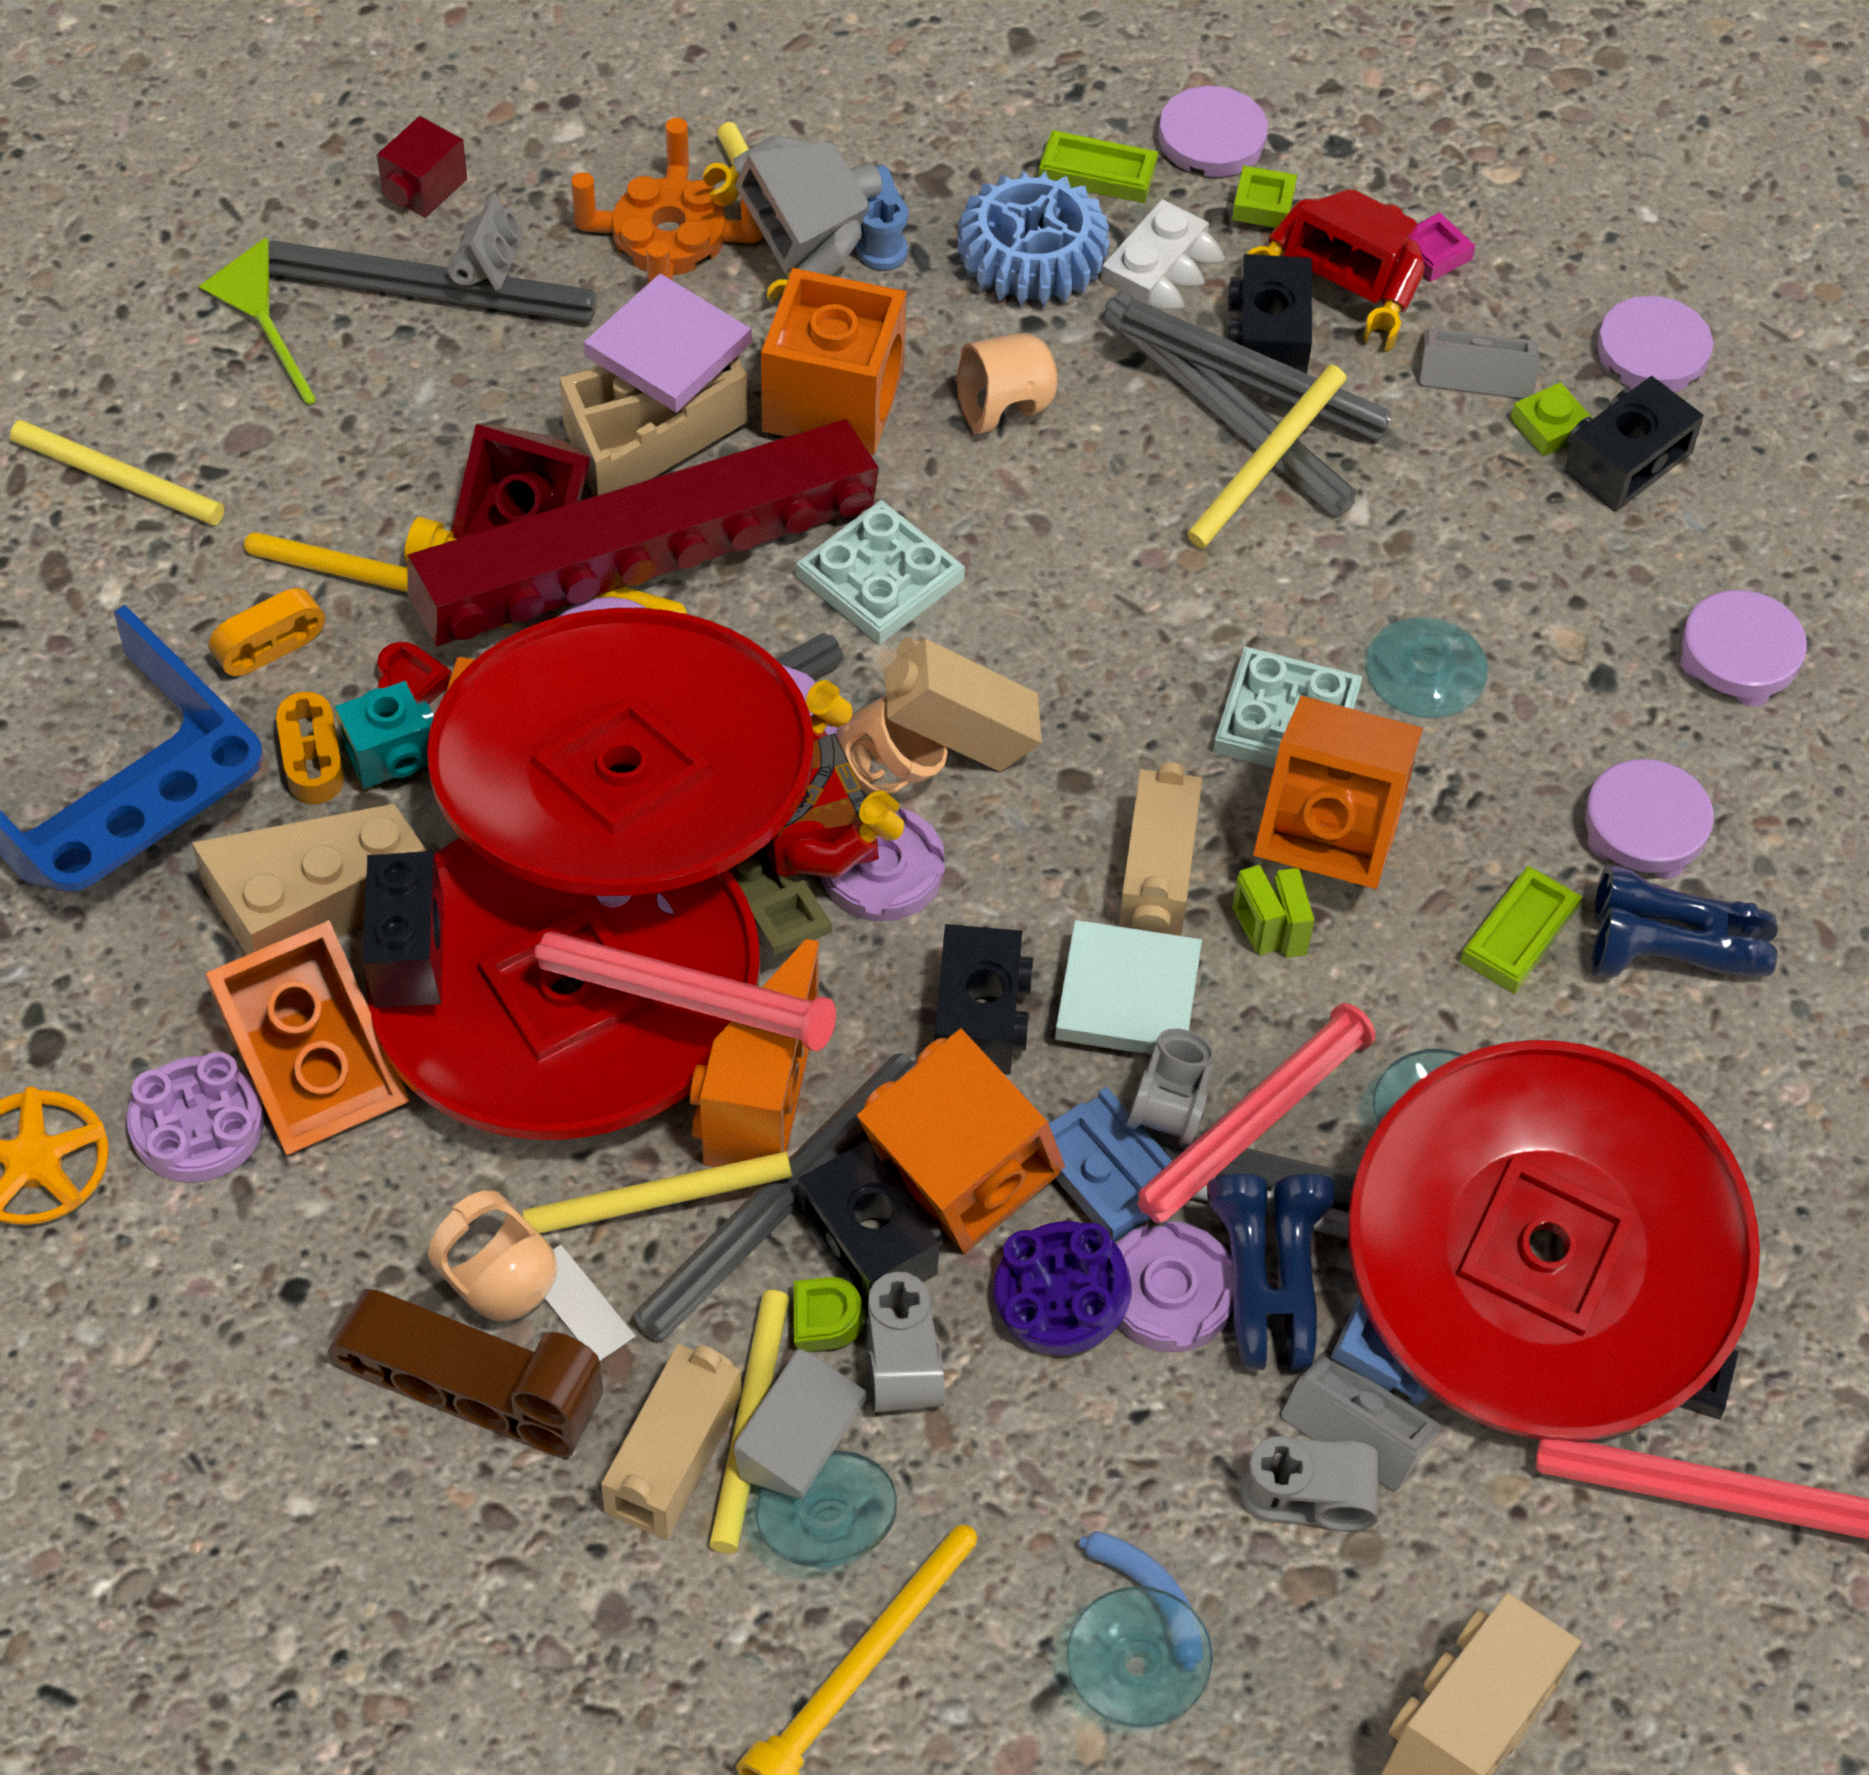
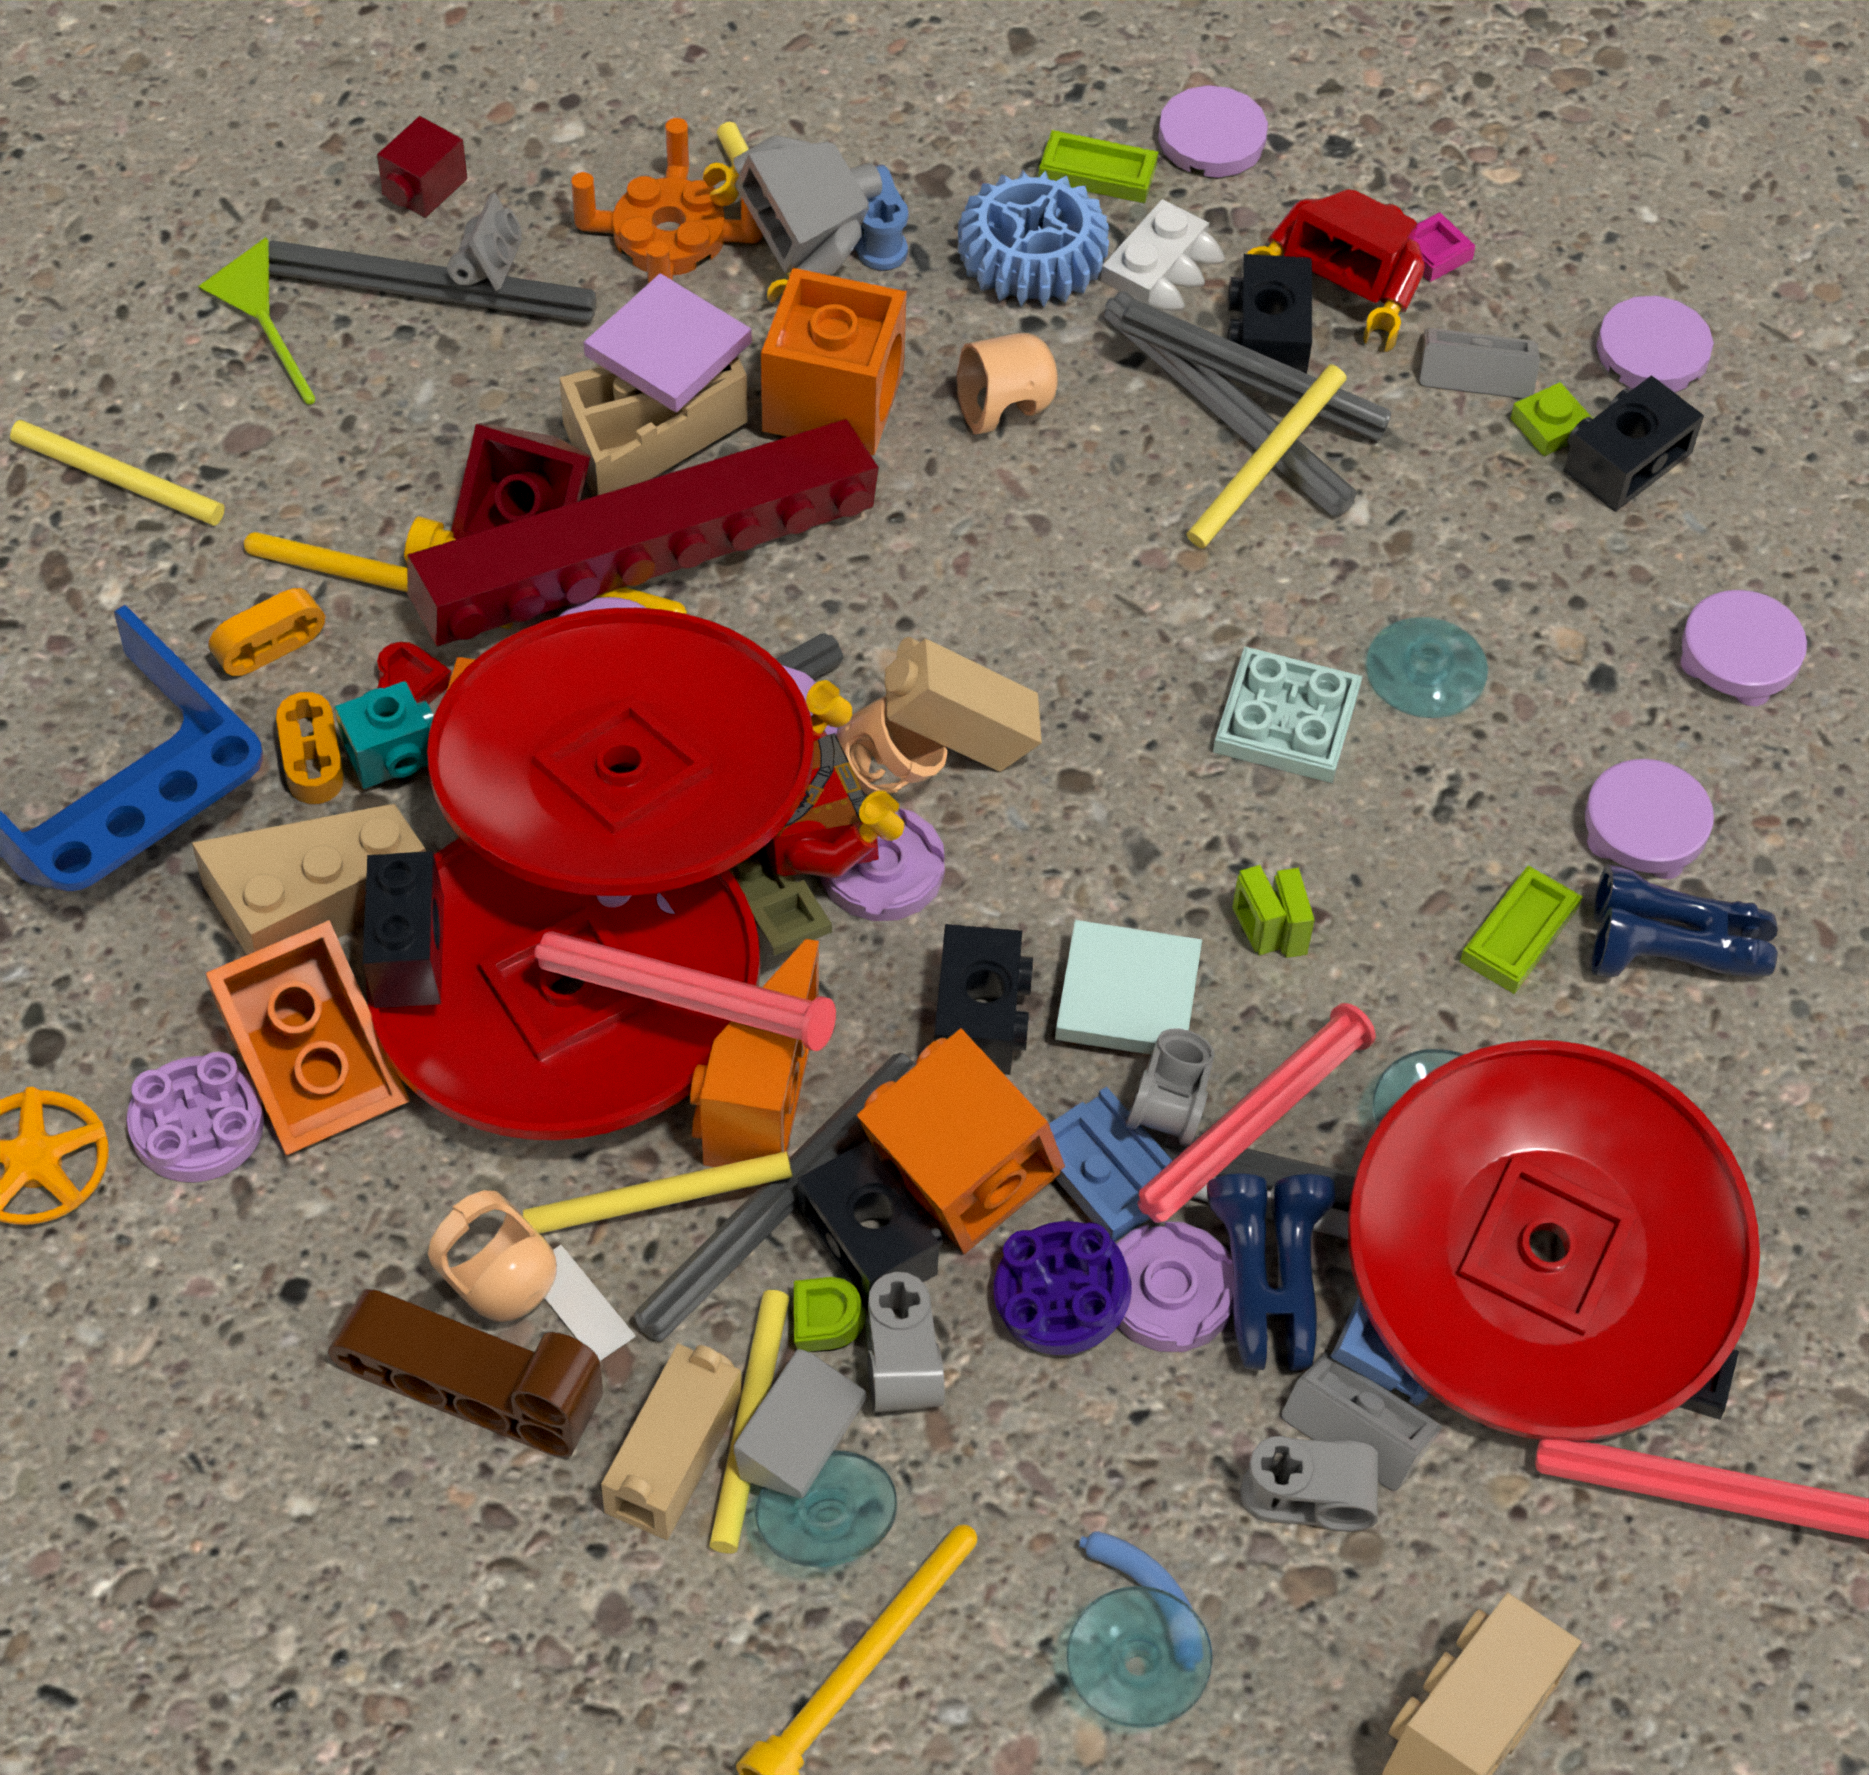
(880, 572): light aqua tile -> none
(1160, 850): tan brick -> none
(1263, 196): lime plate -> none
(1337, 791): orange brick -> none

